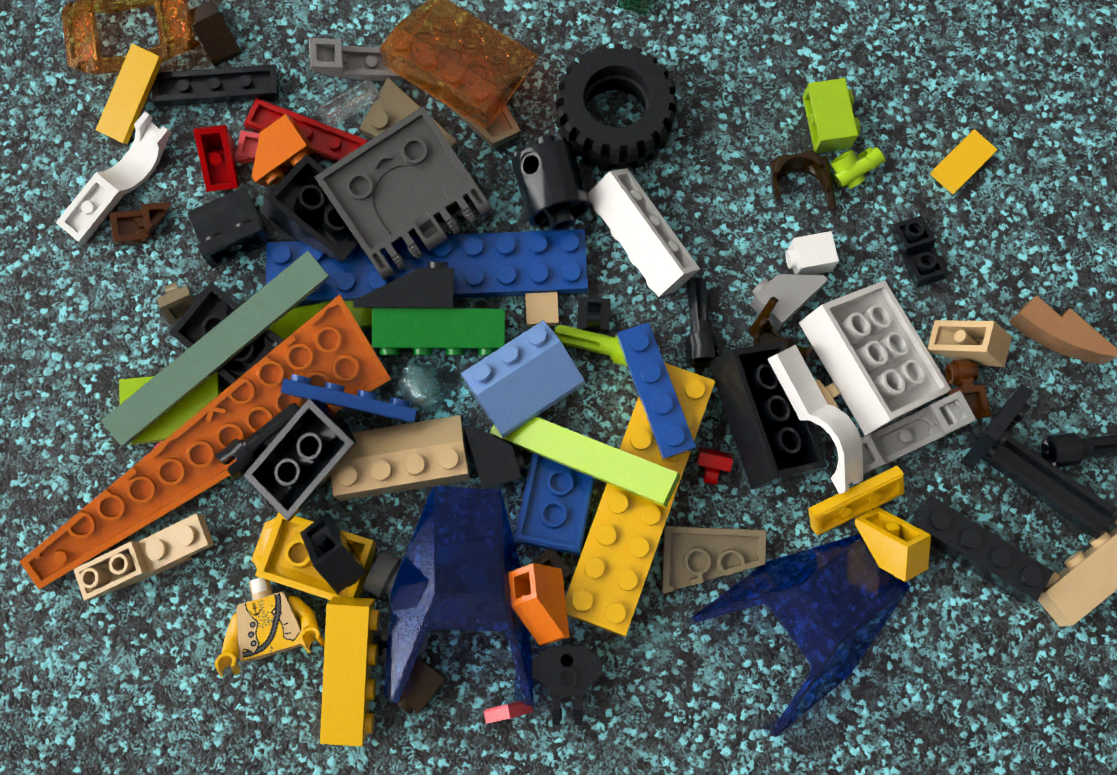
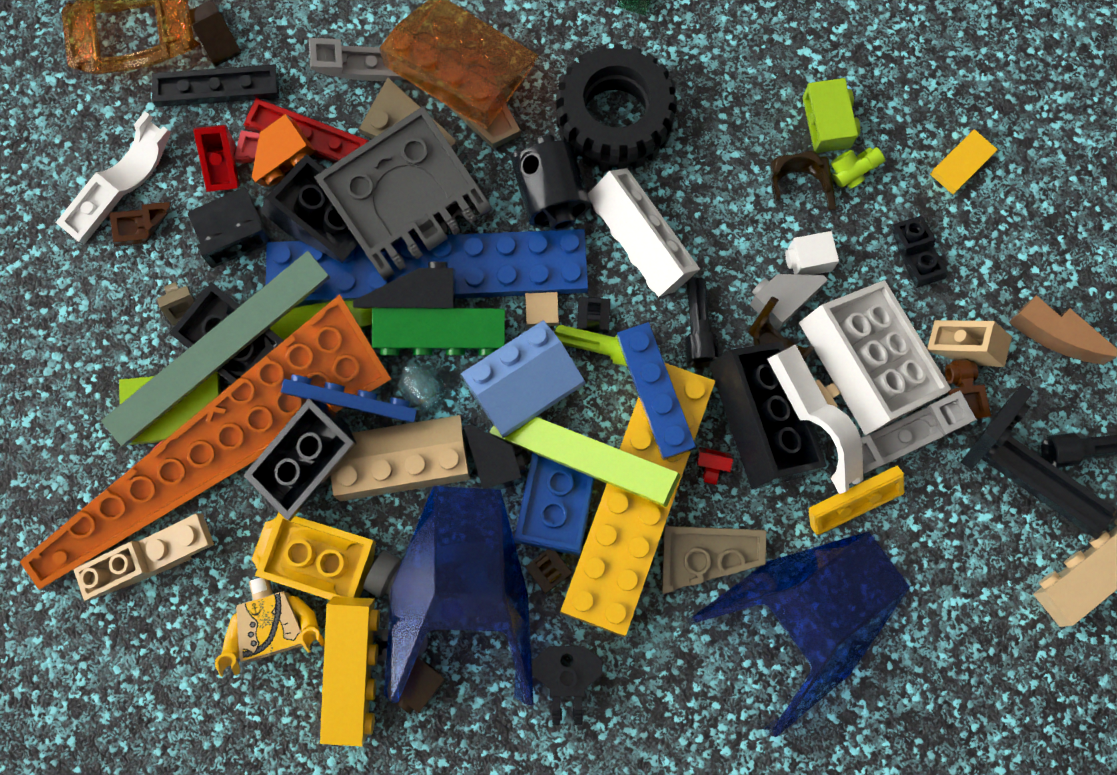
(129, 94): yellow tile -> none
(247, 450): black piece -> none
(332, 553): black slope -> none
(349, 103): clear tile -> none
(507, 711): coral tile -> none
(540, 601): orange slope -> none
(895, 543): yellow slope -> none
(981, 551): black brick -> none

